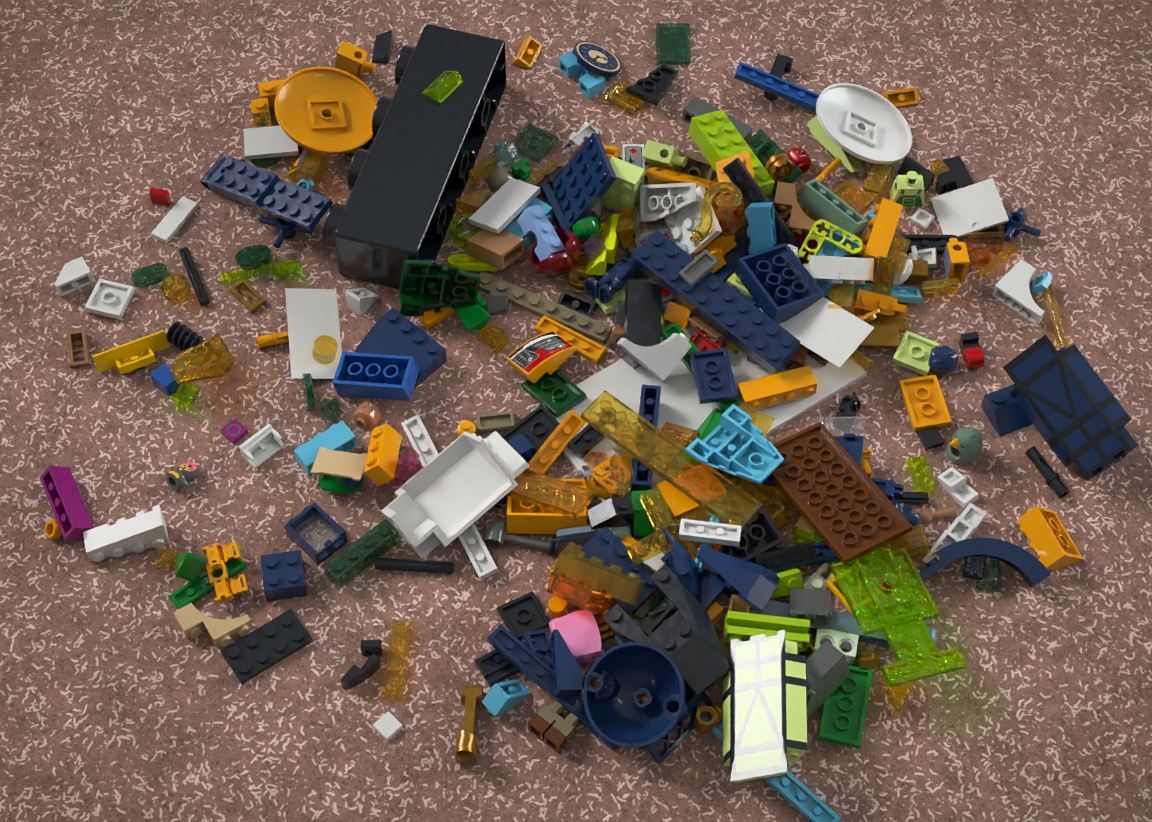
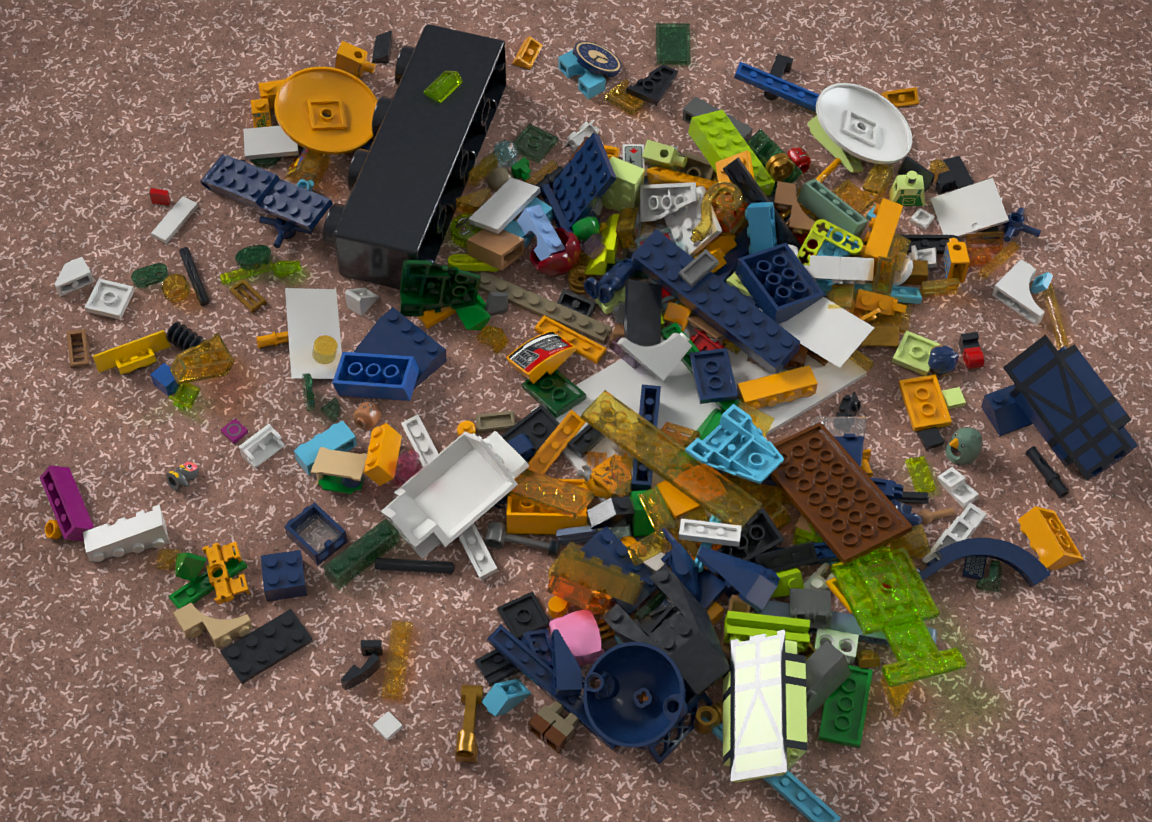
(953, 398): none -> yellowish green tile

